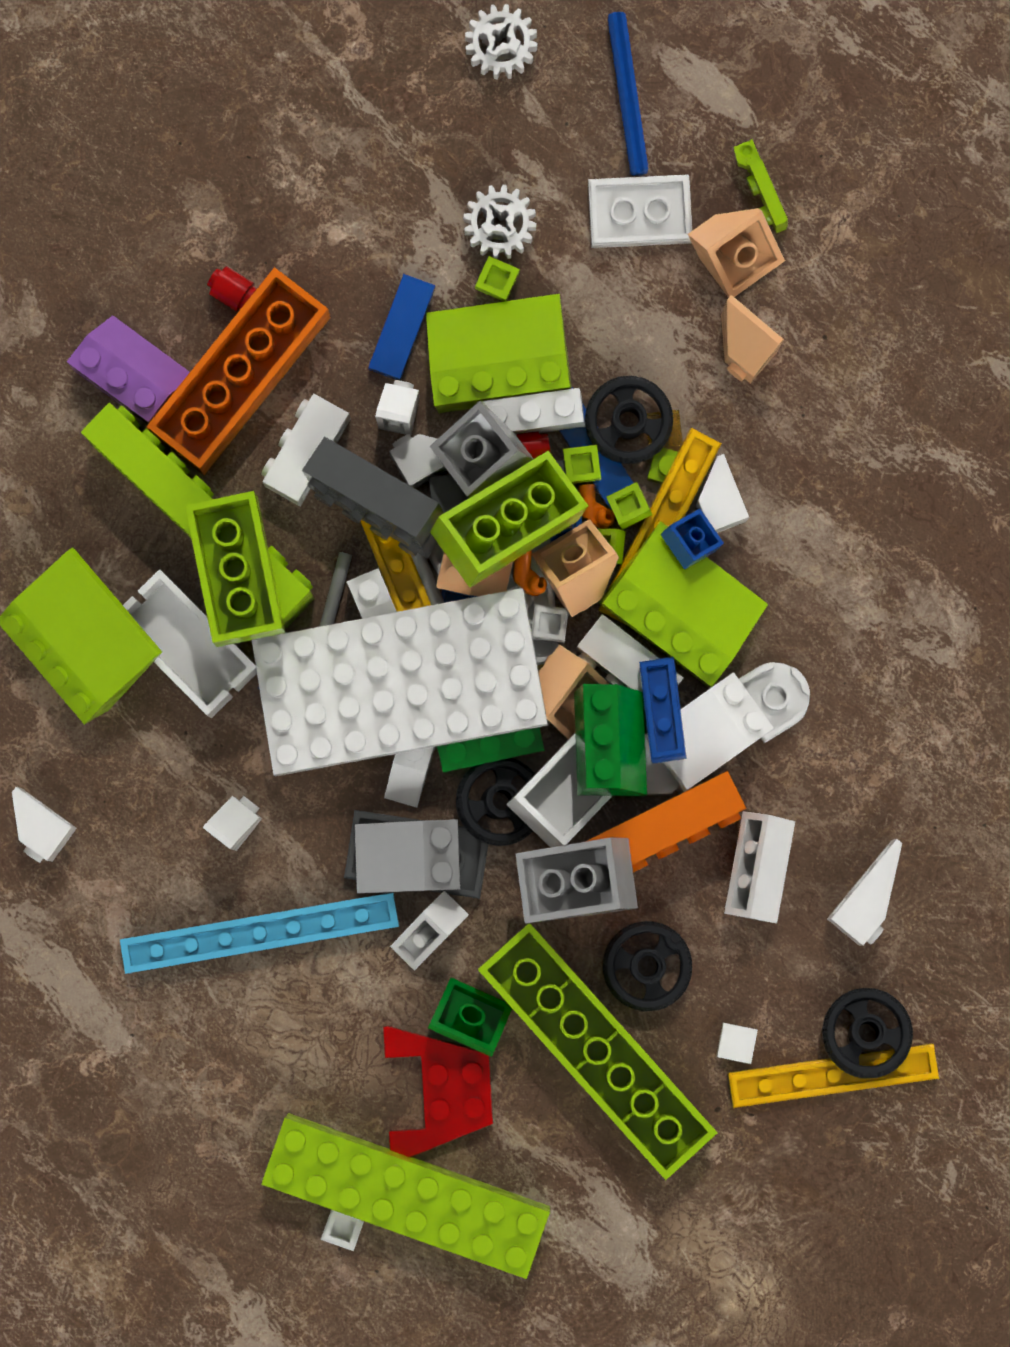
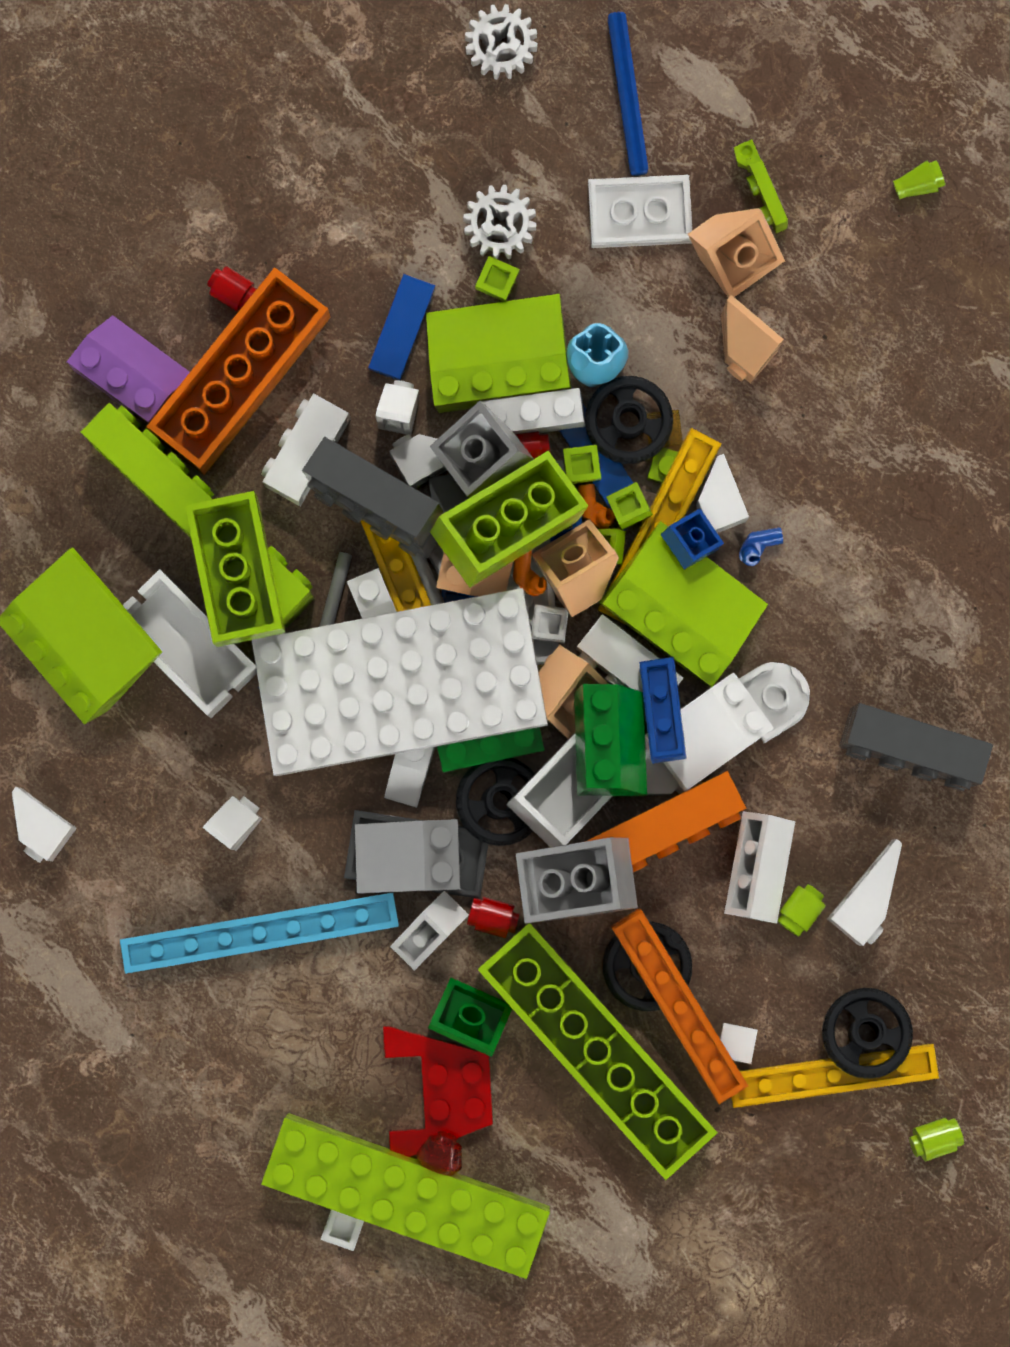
(441, 1154): none -> clear red cone
(493, 917): none -> red brick
(596, 355): none -> medium azure piece
(679, 1006): none -> orange tile
(756, 543): none -> blue arm
(801, 909): none -> lime brick
(916, 746): none -> dark grey piece
(919, 181): none -> lime cone
(936, 1139): none -> lime brick

